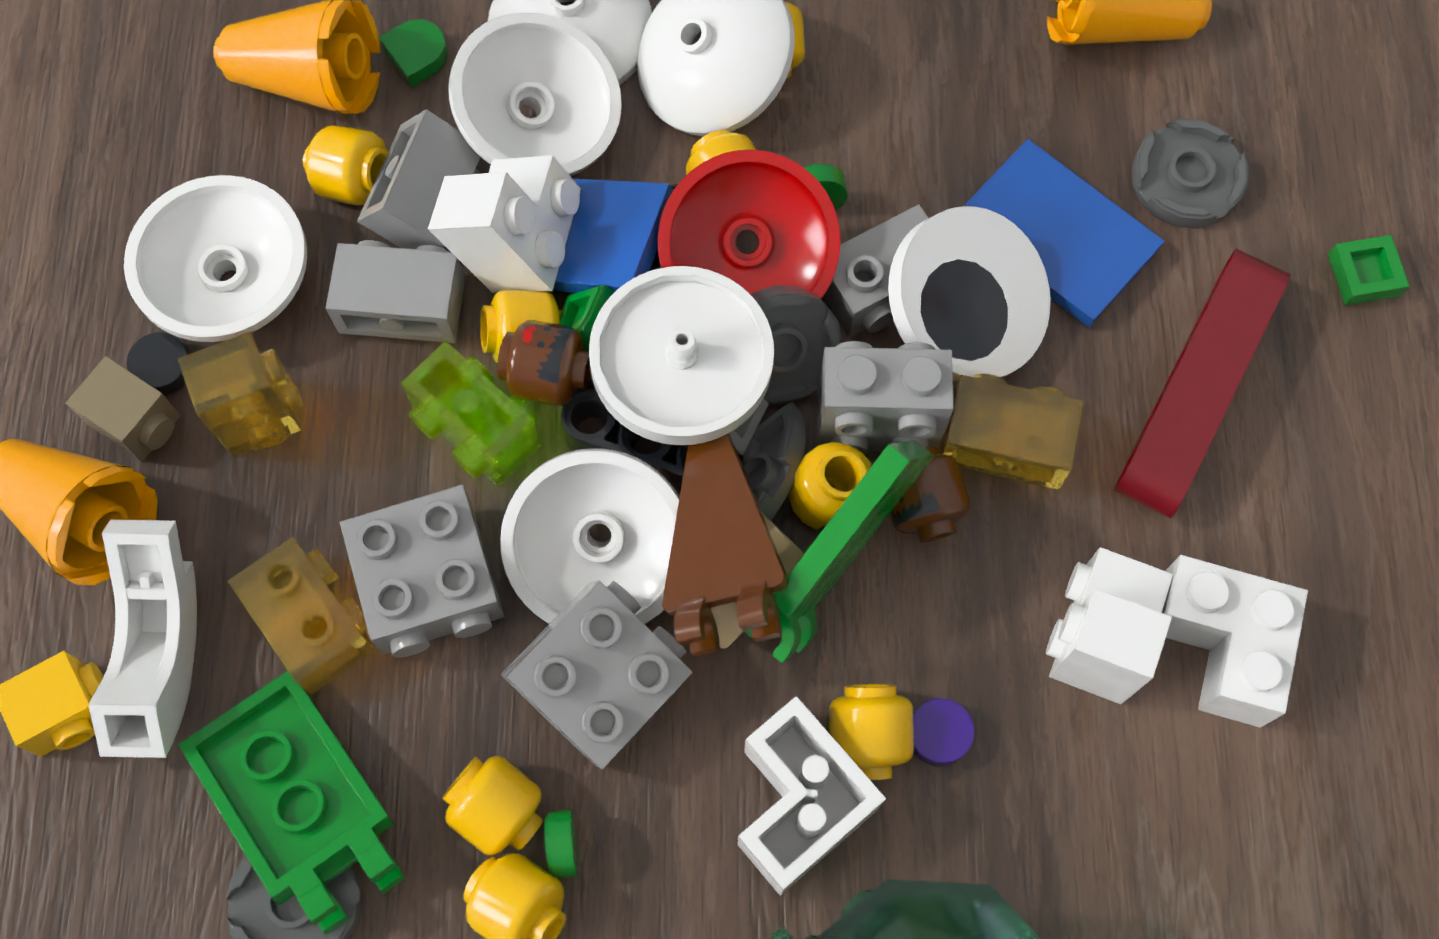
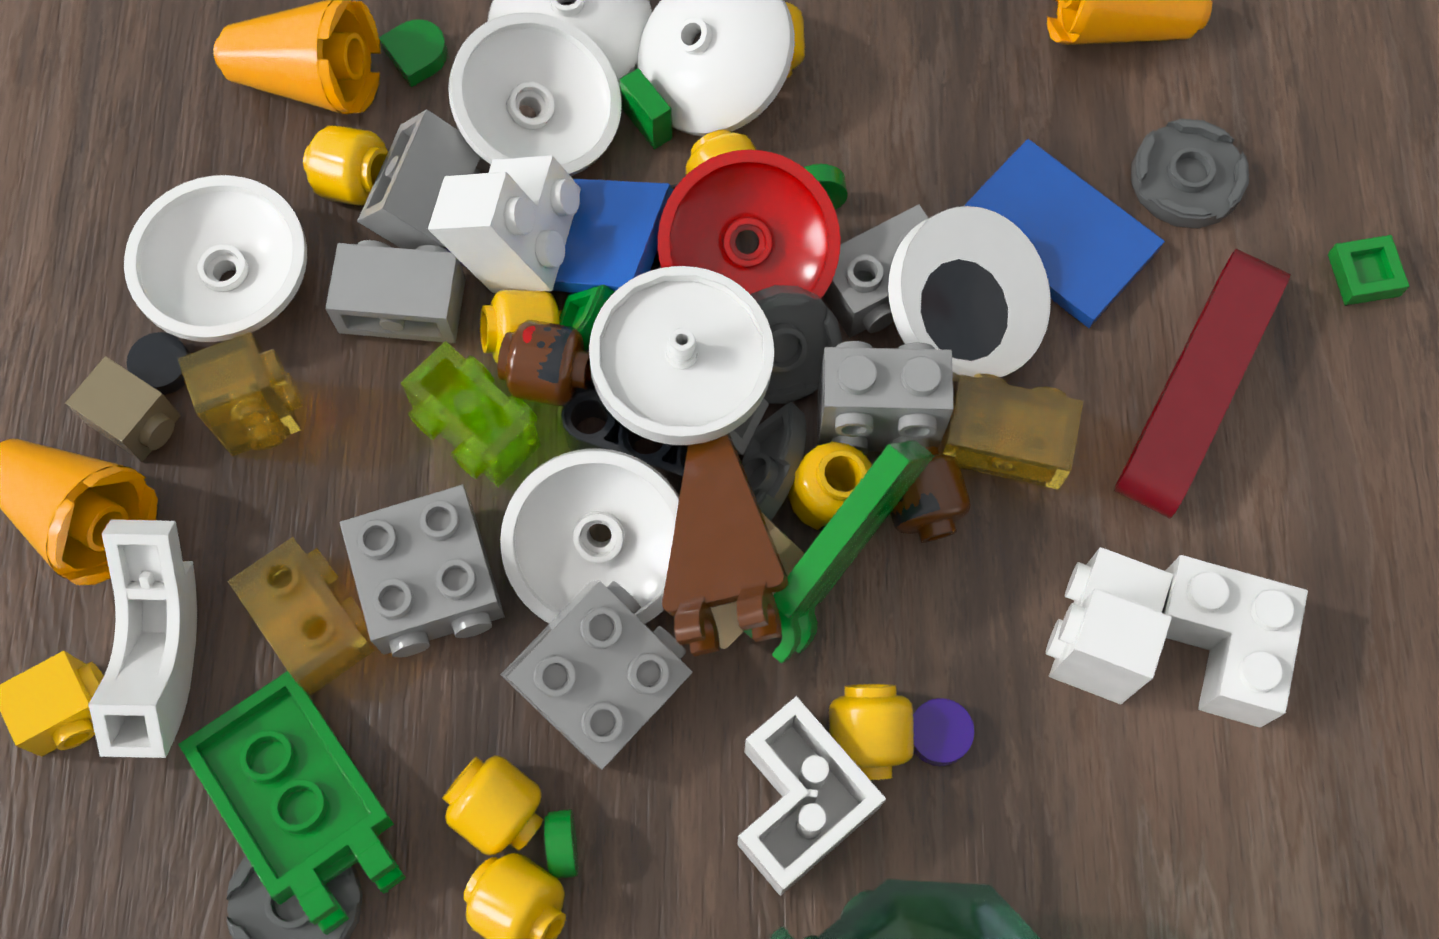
(646, 108): none -> green tile

